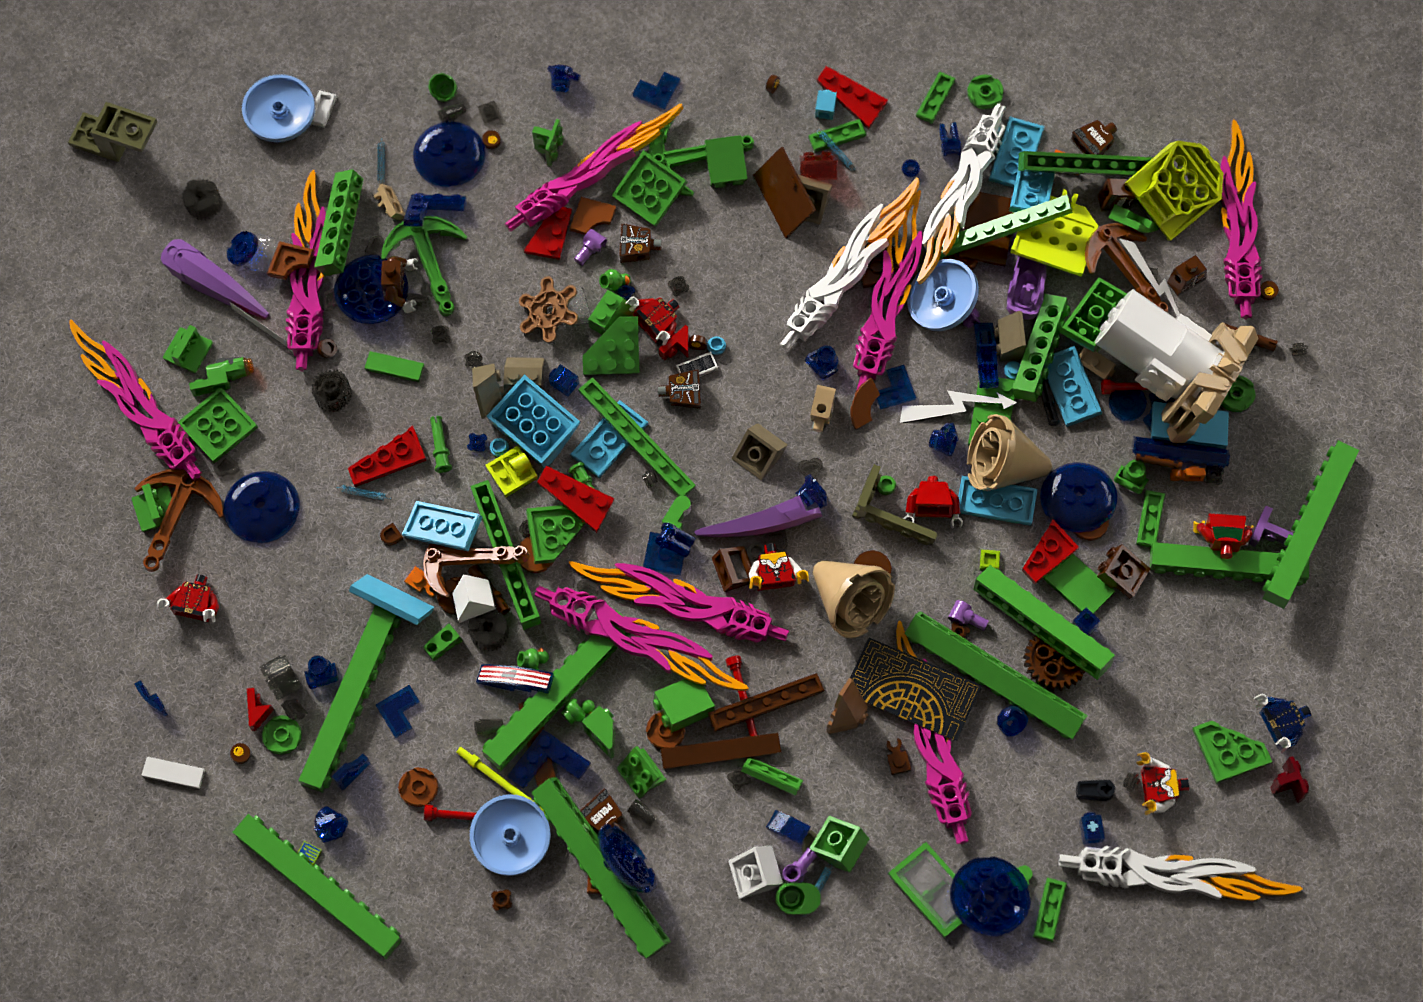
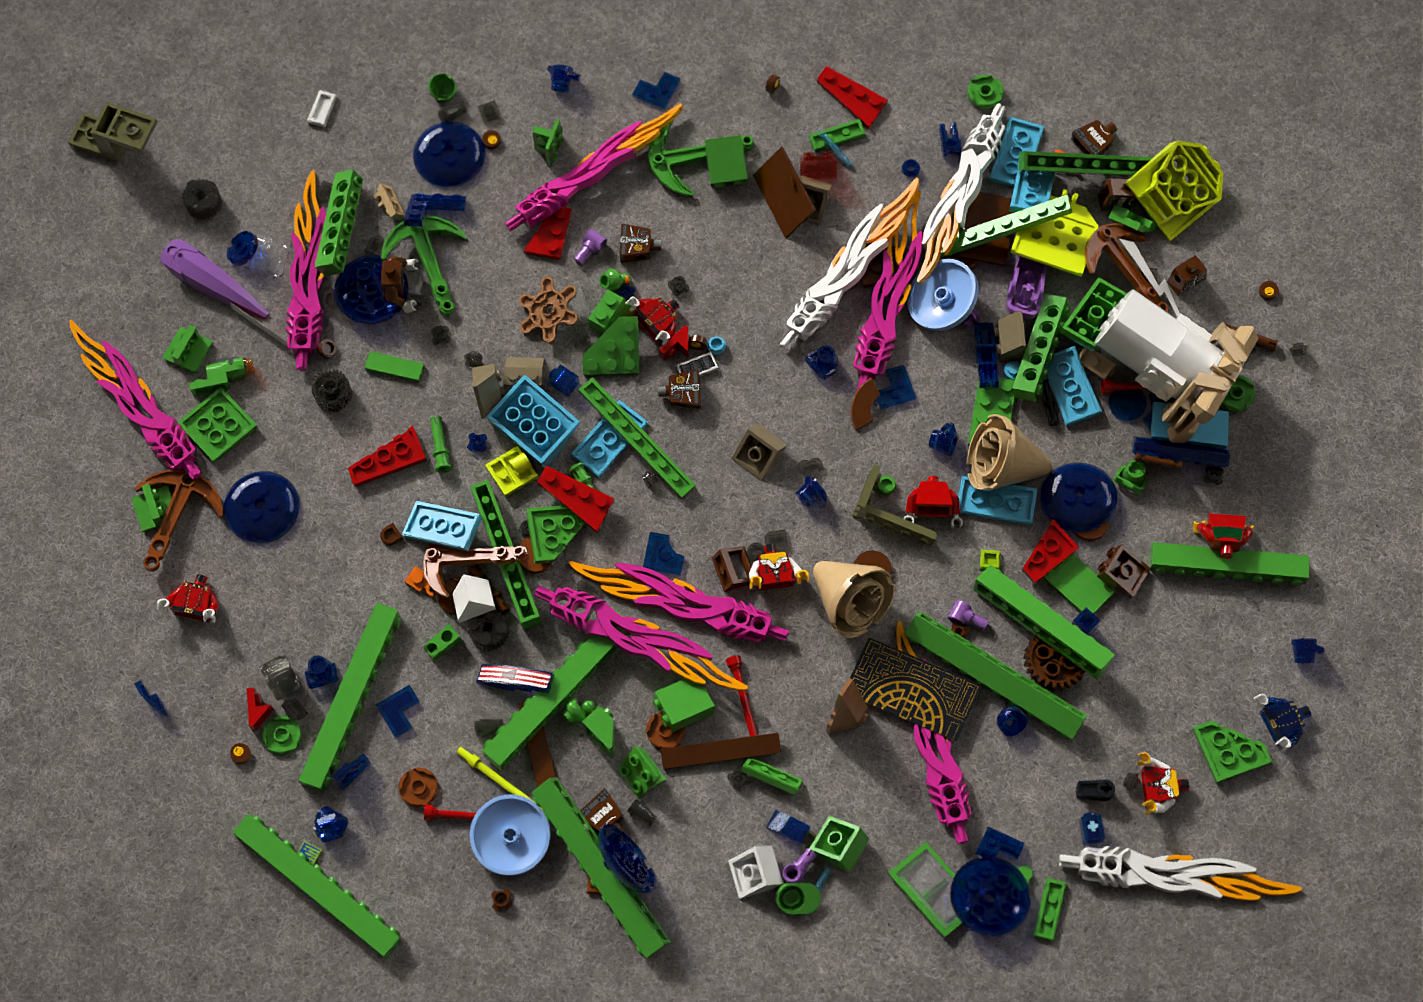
(173, 772): white tile -> none
(225, 466): clear smoke tile -> none
(278, 108): light blue dish -> none
(288, 259): dark orange tile -> none
(359, 494): medium azure piece -> none
(380, 156): medium azure piece -> none
(391, 599): medium azure tile -> none
(499, 447): medium azure plate -> none
(532, 658): bright green animal -> none
(546, 747): clear blue plate -> none
(591, 214): dark orange tile -> none
(649, 188): bright green plate -> none
(676, 539): clear blue piece -> none
(677, 511): bright green leg -> none
(765, 702): reddish brown tile -> none
(770, 520): medium lavender piece -> none
(823, 400): tan torso -> none
(825, 104): medium azure brick -> none
(898, 760): reddish brown plate -> none
(912, 413): white sticker -> none
(935, 97): bright green tile -> none
(996, 841): none -> clear blue tile
(1150, 518): bright green tile -> none
(1192, 473): orange plate -> none
(1230, 212): dark pink piece -> none
(1270, 531): medium lavender bracket -> none
(1291, 779): dark red bracket -> none
(1305, 649): none -> clear blue piece
(1310, 524): bright green brick -> none

